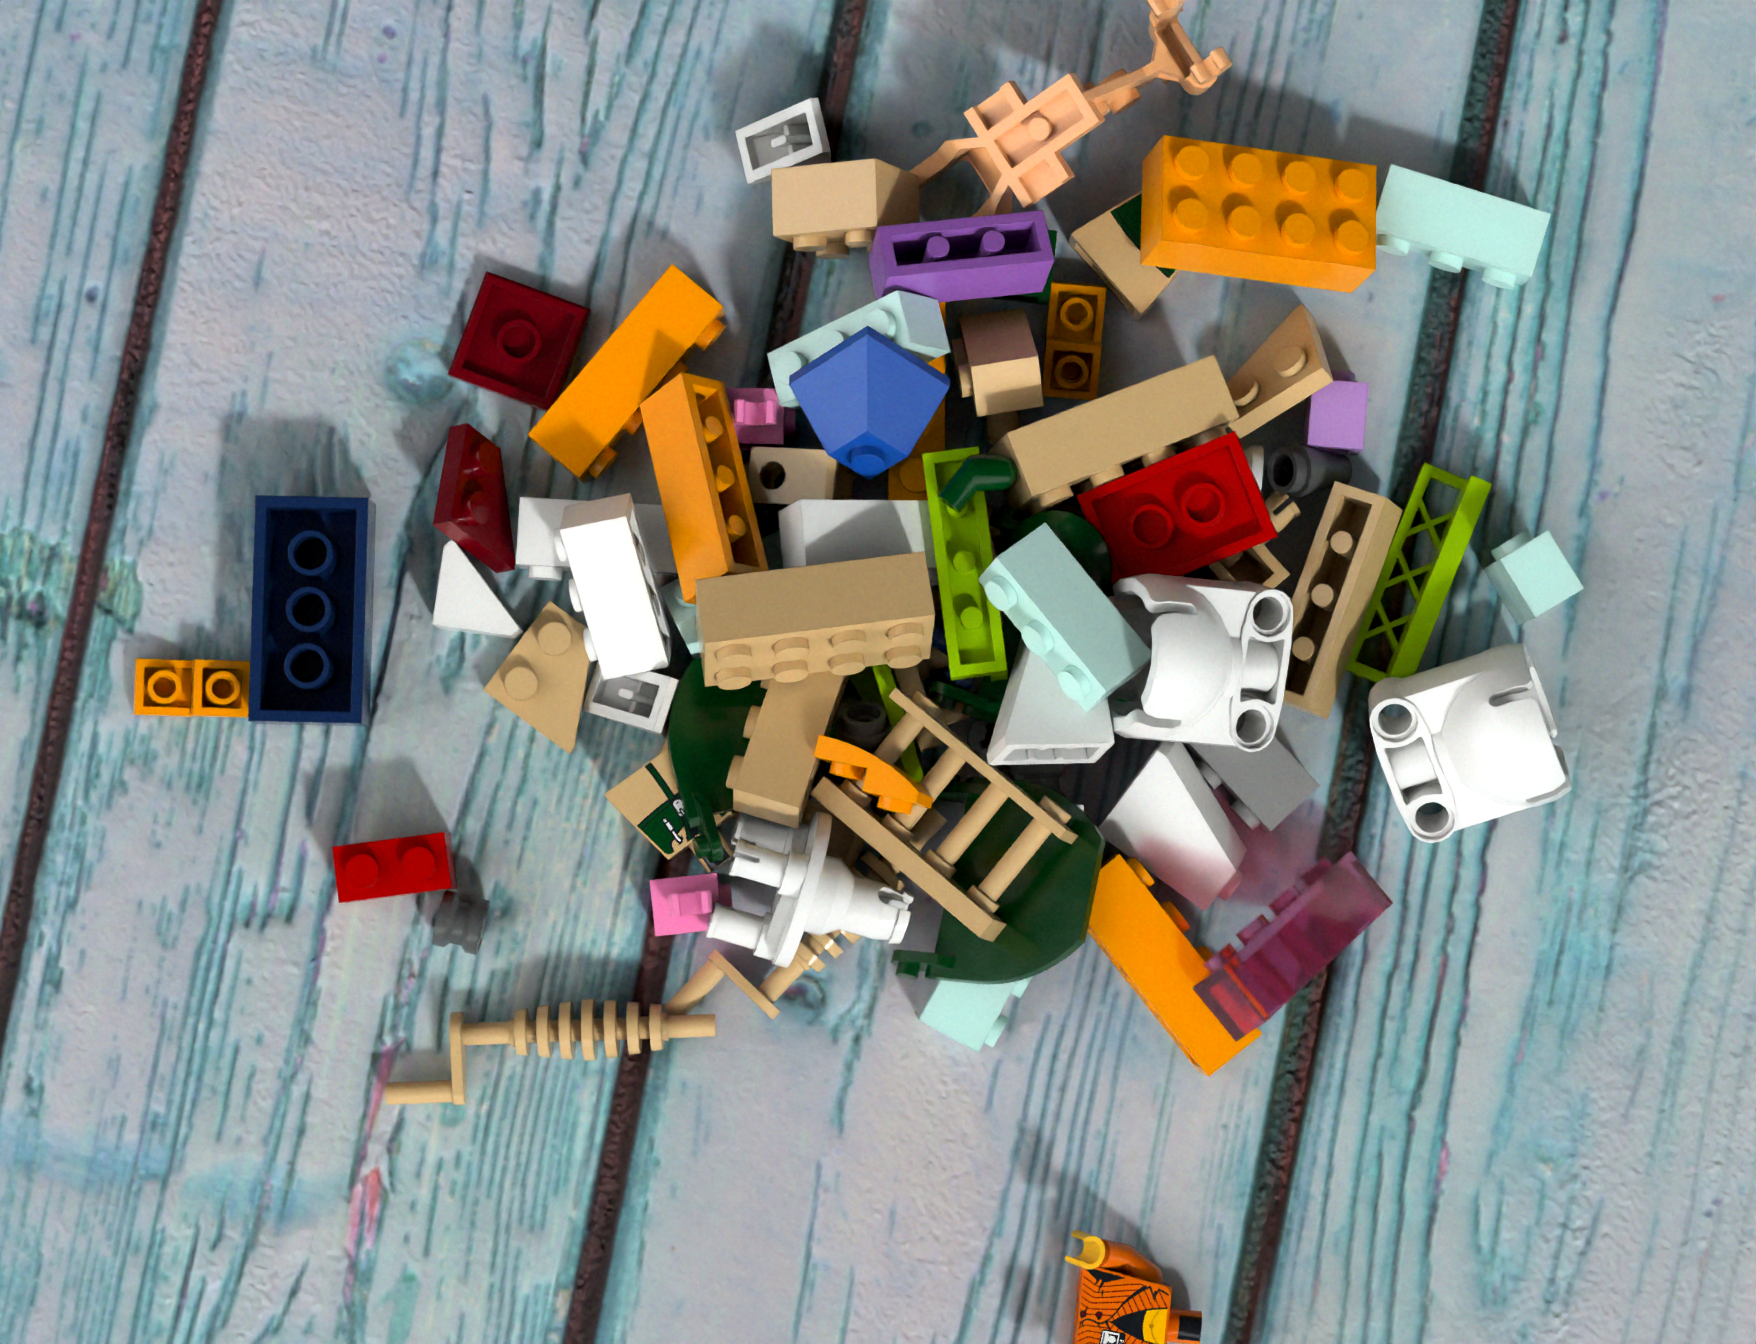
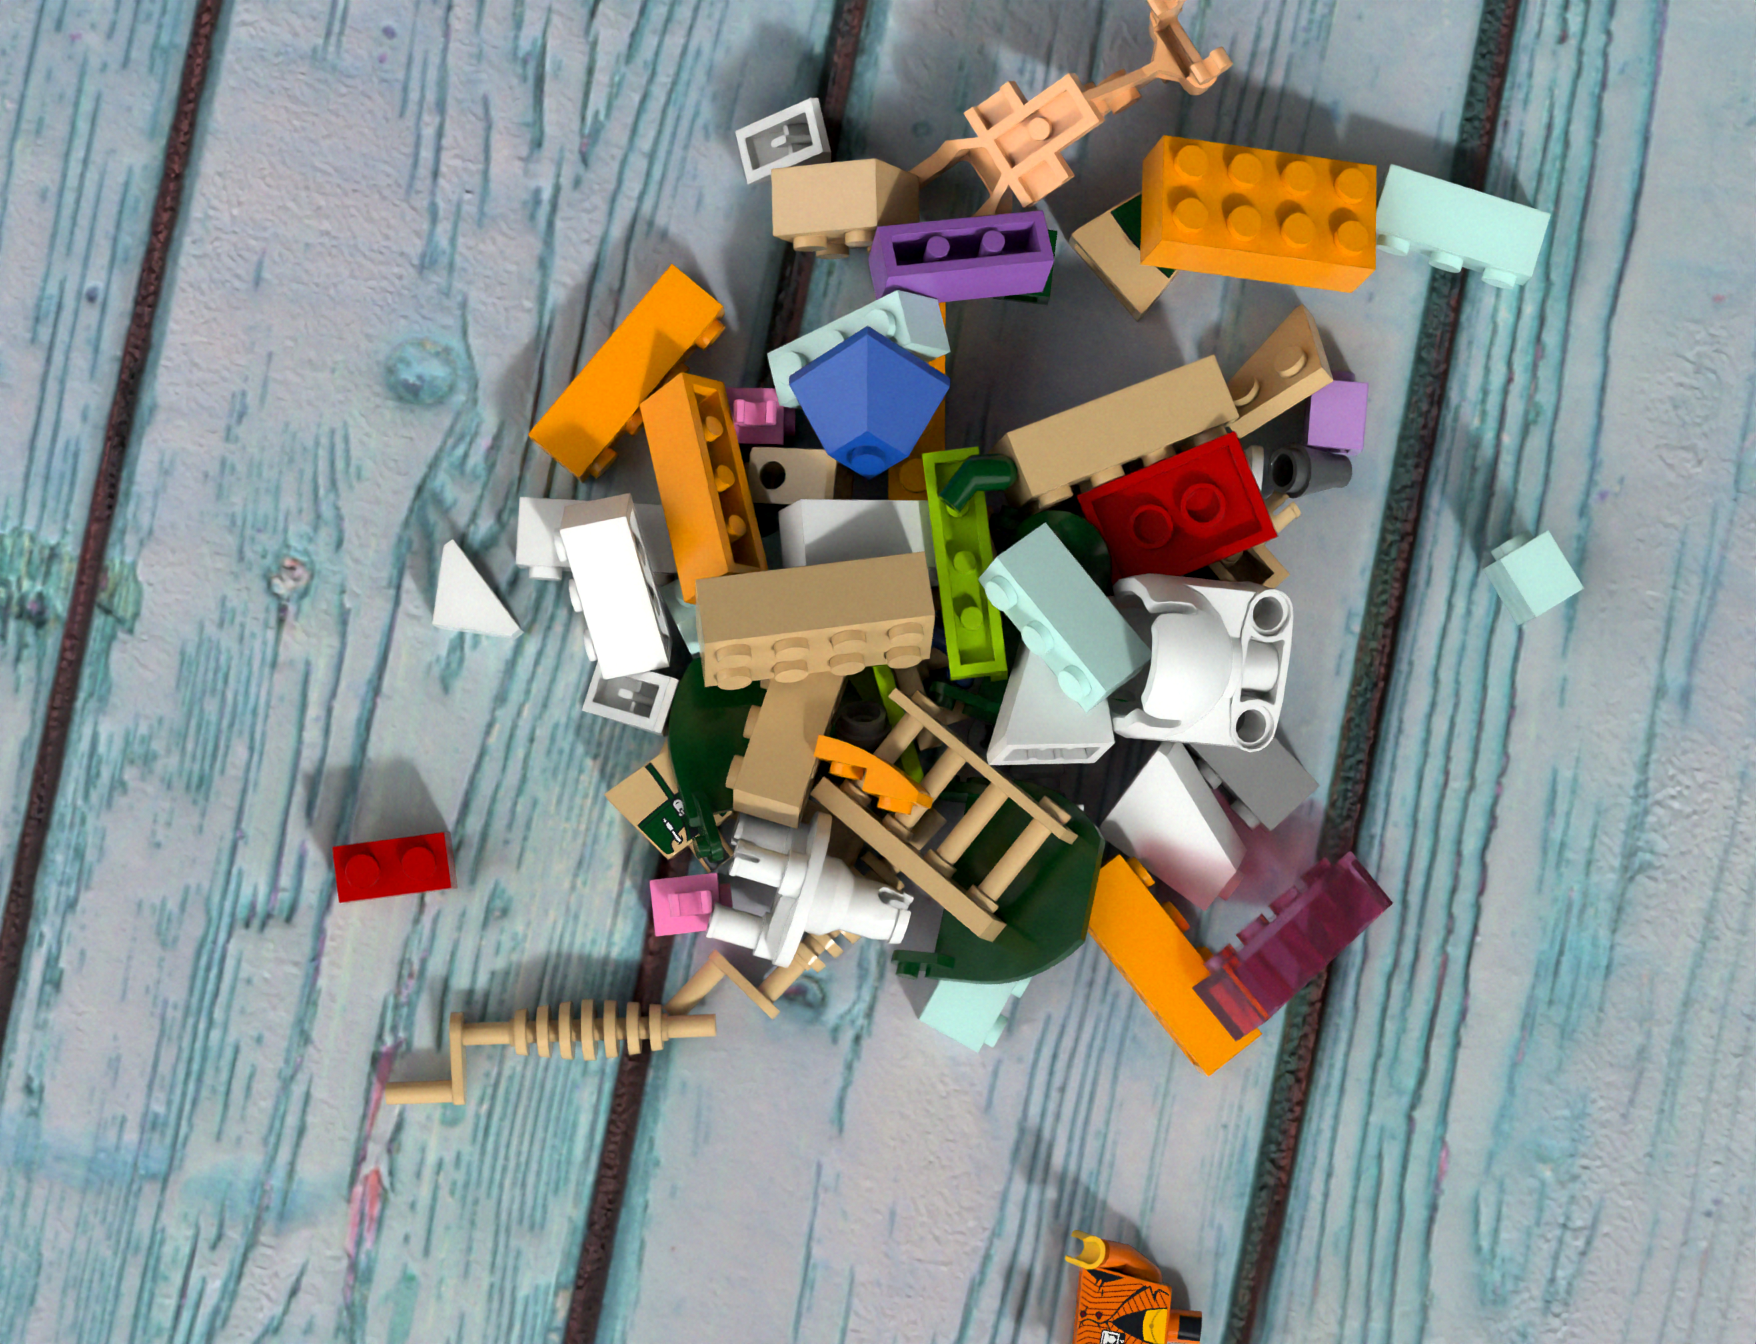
(191, 688): light orange slope -> none
(312, 610): dark blue brick -> none
(461, 922): dark grey wheel -> none
(474, 499): dark red wing -> none
(519, 342): dark red tile -> none
(546, 676): tan wing -> none
(998, 368): tan brick -> none
(1073, 340): light orange slope -> none
(1336, 593): tan brick -> none
(1438, 575): lime fence -> none
(1469, 741): white piece -> none

